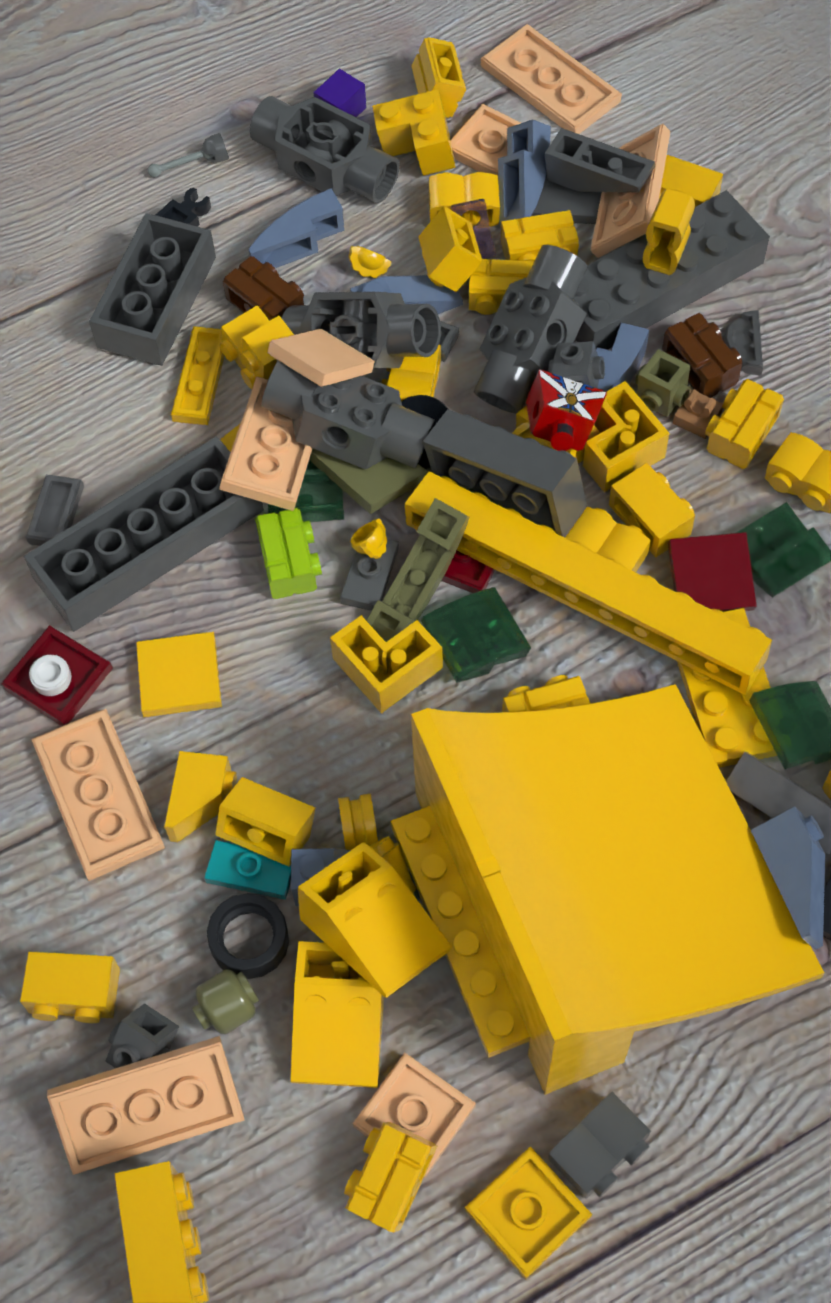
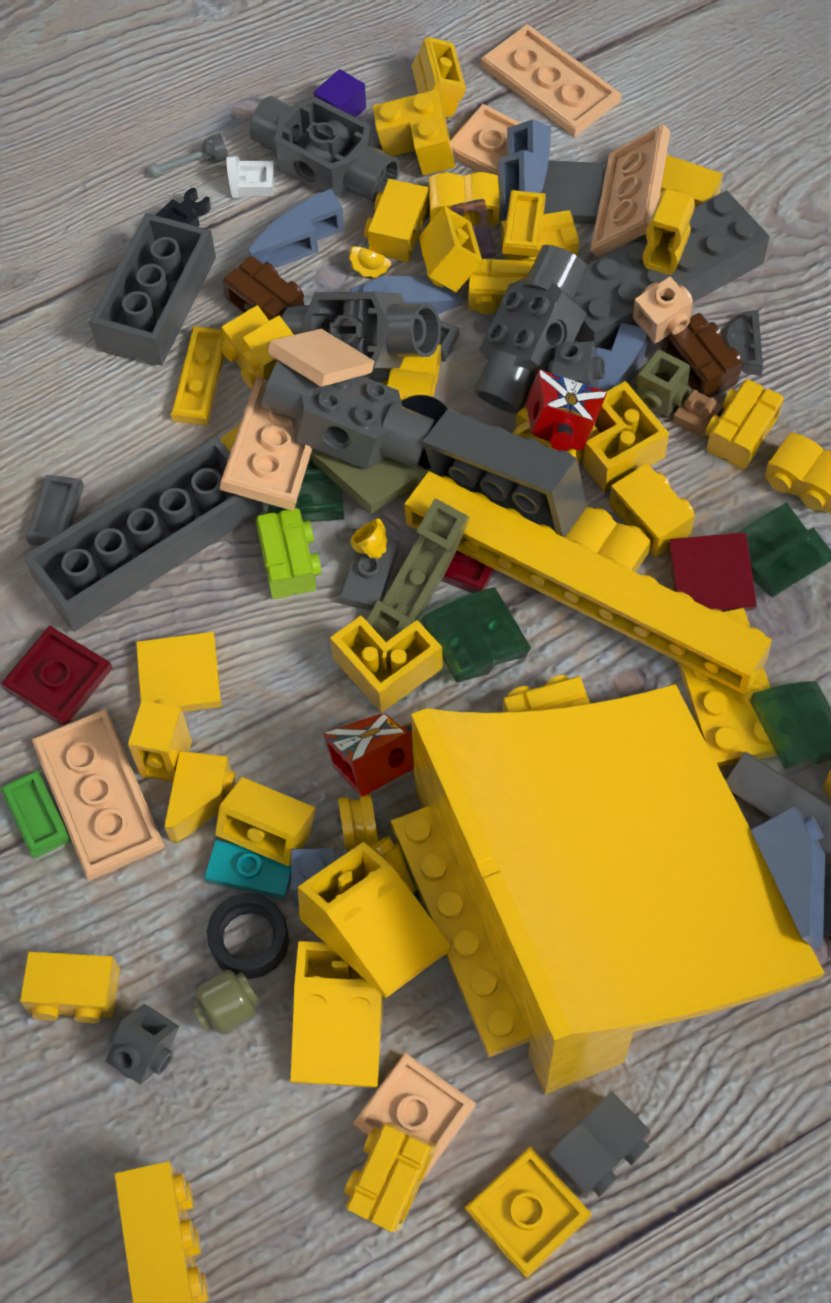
(35, 814): none -> bright green tile
(50, 675): white tile -> none
(145, 1105): light nougat tile -> none
(157, 739): none -> yellow brick
(250, 177): none -> white tile
(371, 752): none -> red torso
(397, 219): none -> yellow brick
(524, 223): none -> yellow tile
(593, 165): dark grey slope -> none
(663, 309): none -> light nougat brick

